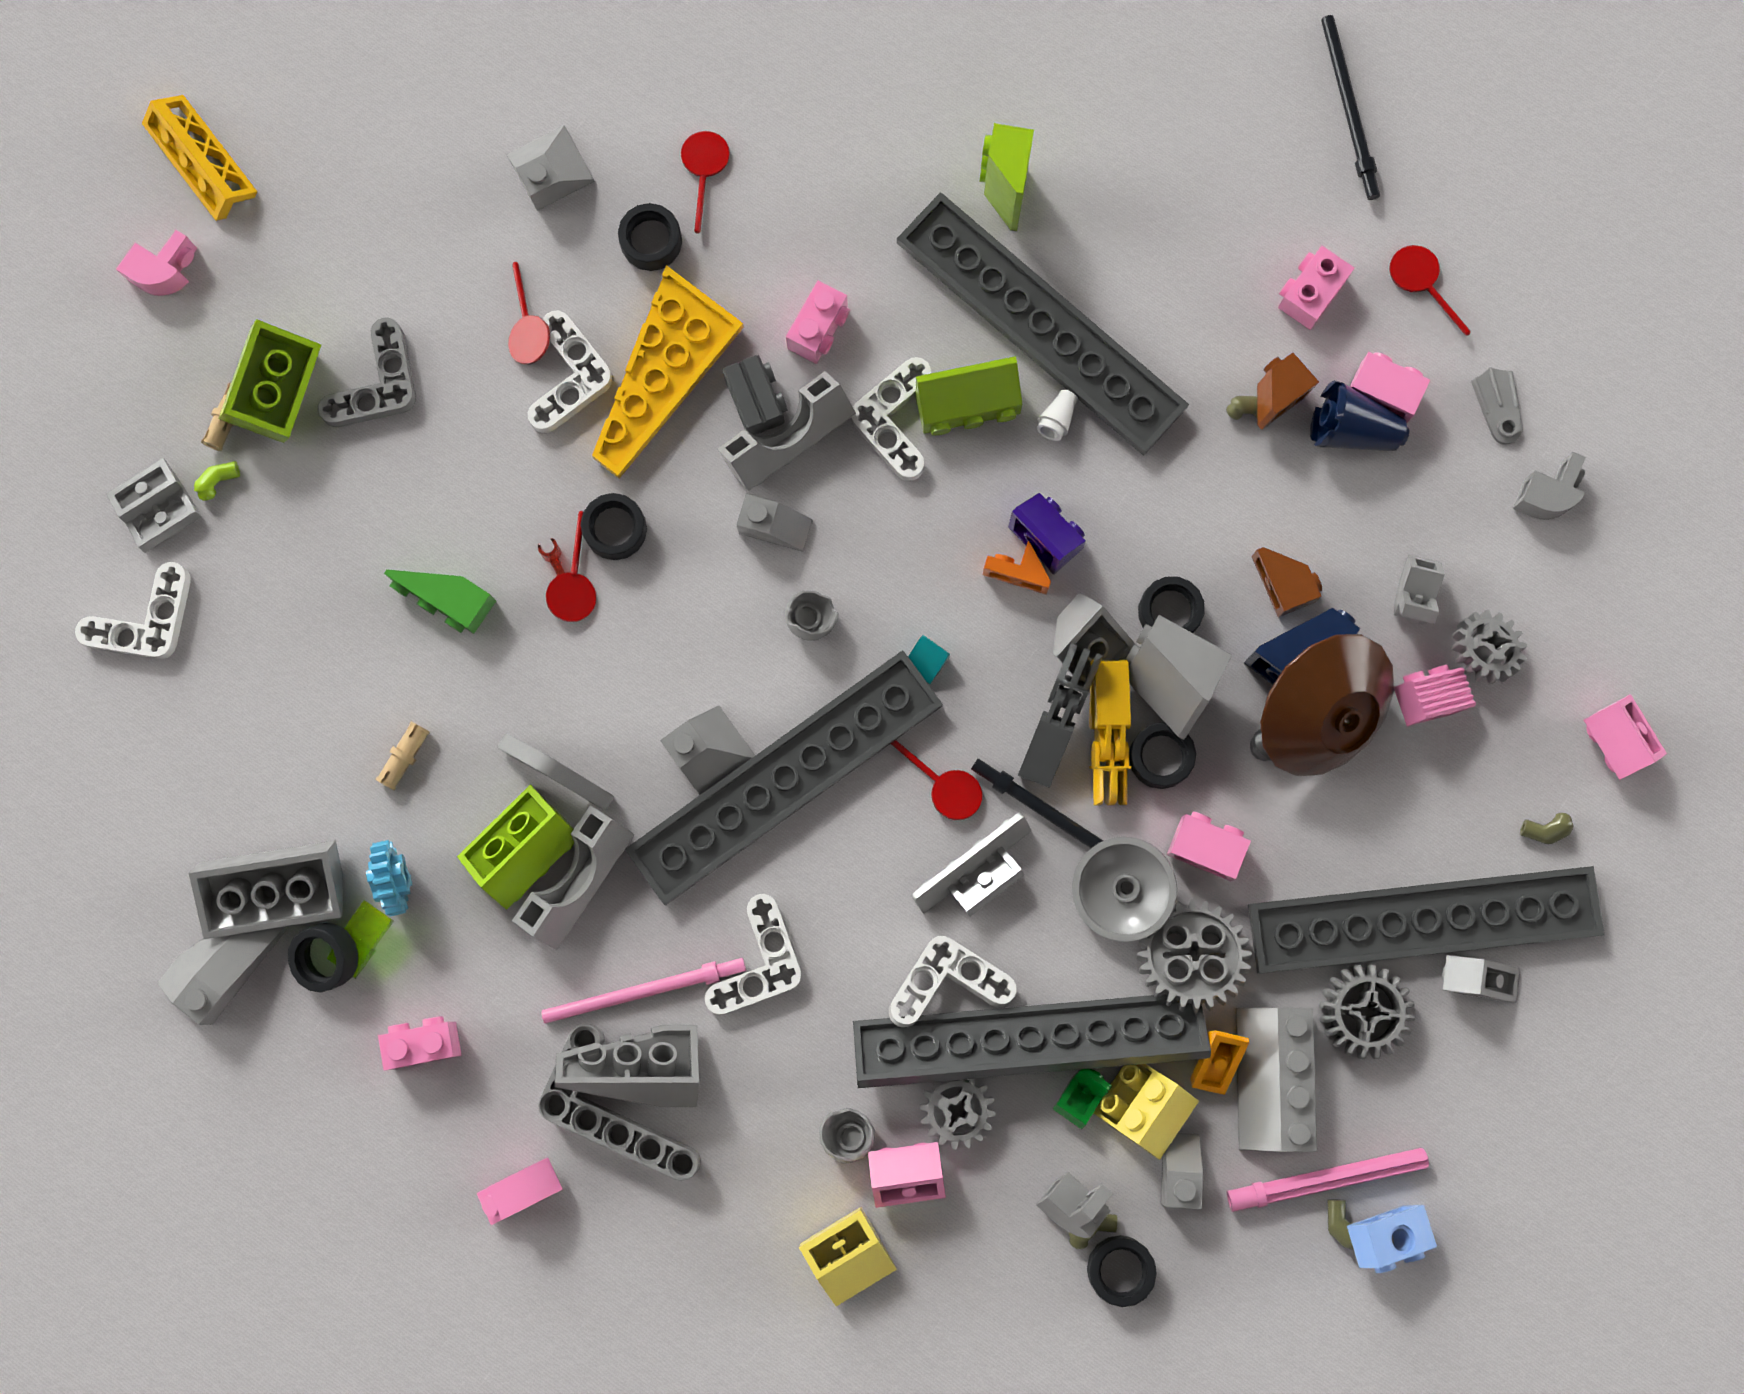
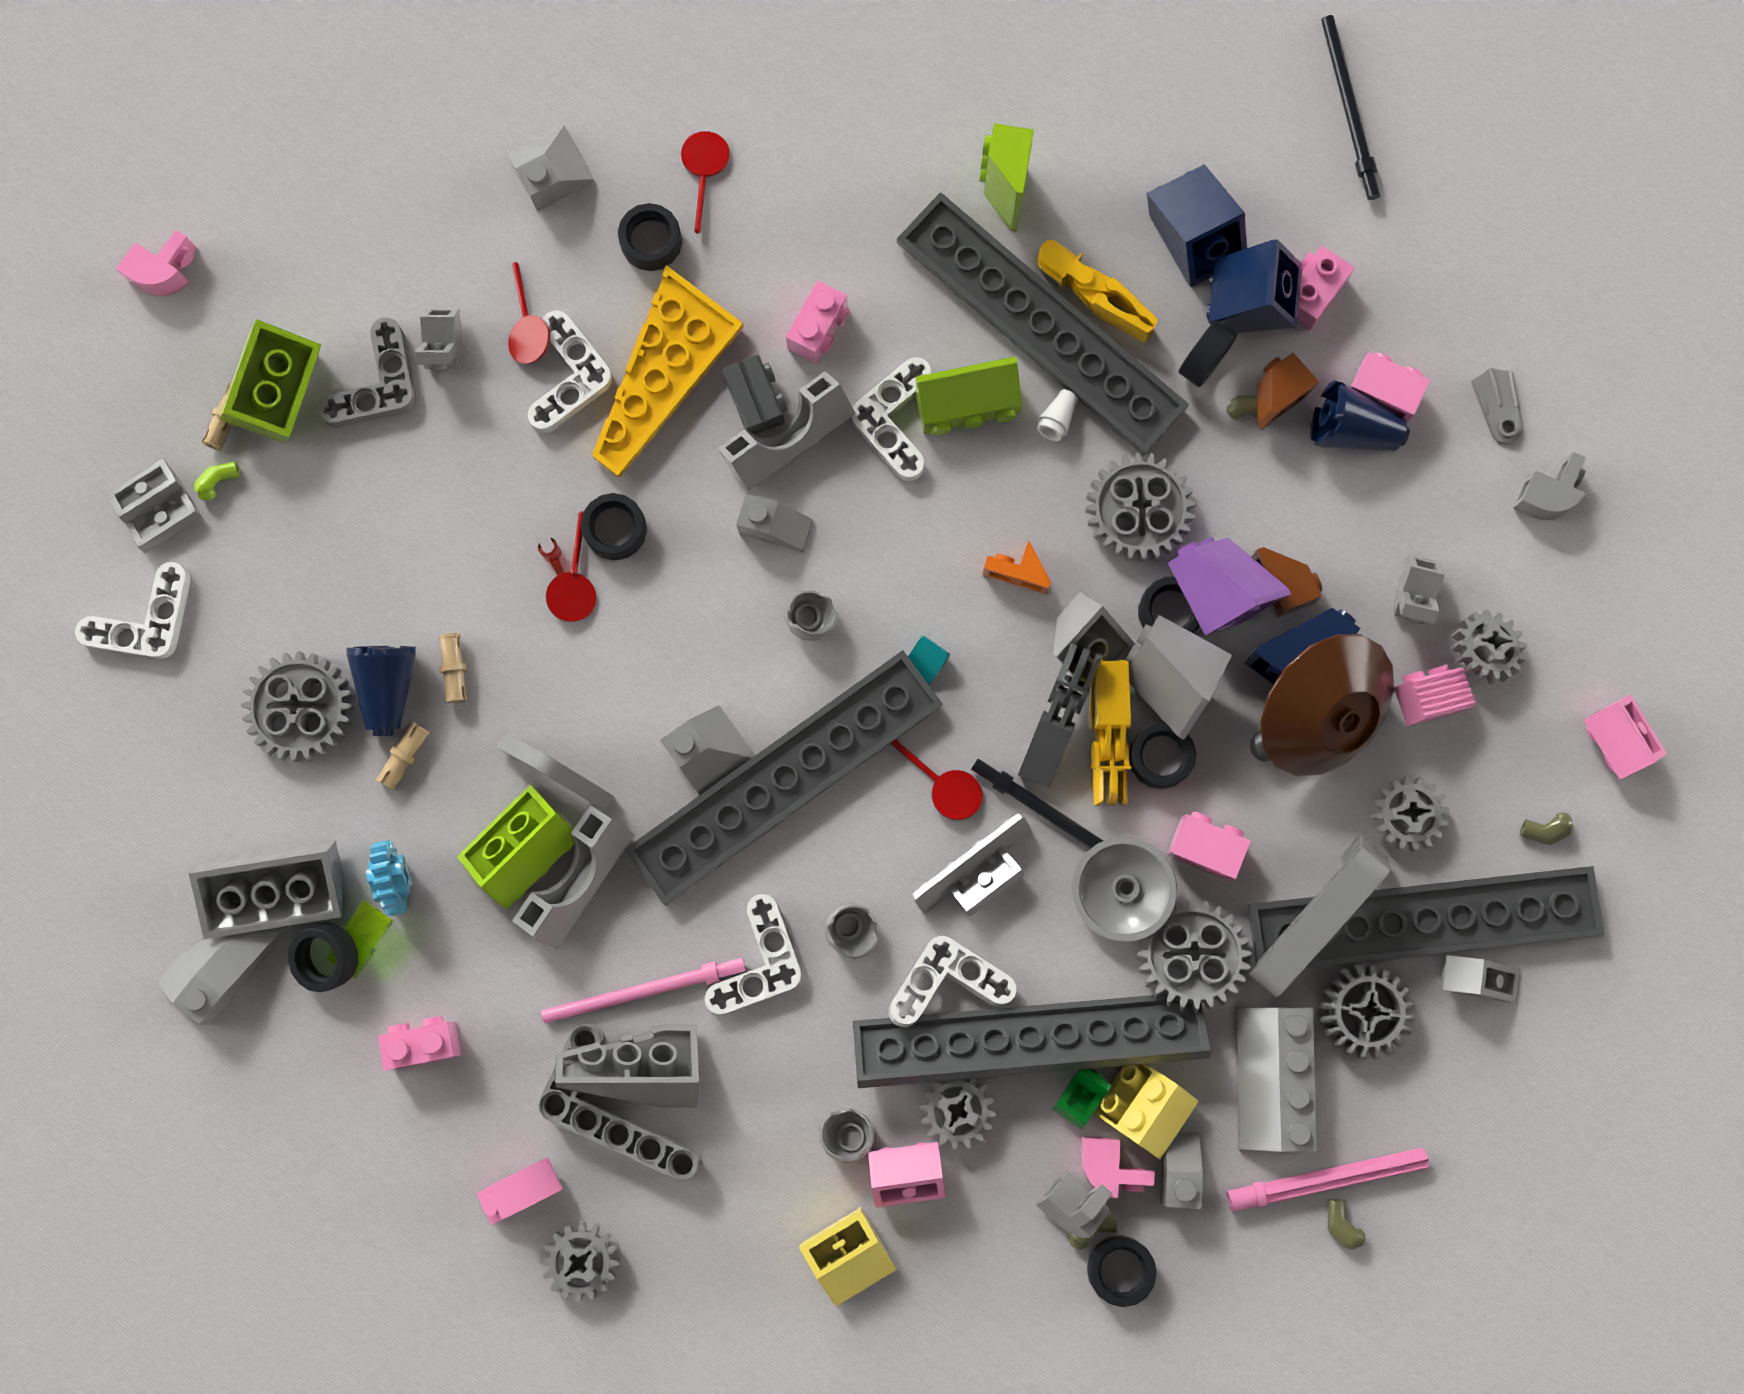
(190, 155): yellow fence -> none
(295, 736): none -> light grey gear
(381, 684): none -> dark blue cone
(440, 339): none -> light grey brick
(451, 595): bright green slope -> none
(453, 668): none -> tan pin
(592, 1273): none -> light grey gear
(851, 930): none -> light grey hair
(1048, 531): dark purple slope -> none
(1096, 290): none -> yellow arm
(1101, 1166): none -> bright pink brick
(1110, 507): none -> light grey gear
(1197, 222): none -> dark blue slope
(1207, 353): none -> black tyre
(1218, 1071): light orange slope -> none
(1224, 583): none -> medium lavender slope
(1256, 289): none -> dark blue slope
(1360, 874): none -> light grey beam
(1373, 1238): light blue brick -> none
(1410, 800): none -> light grey gear
(1416, 270): red piece -> none

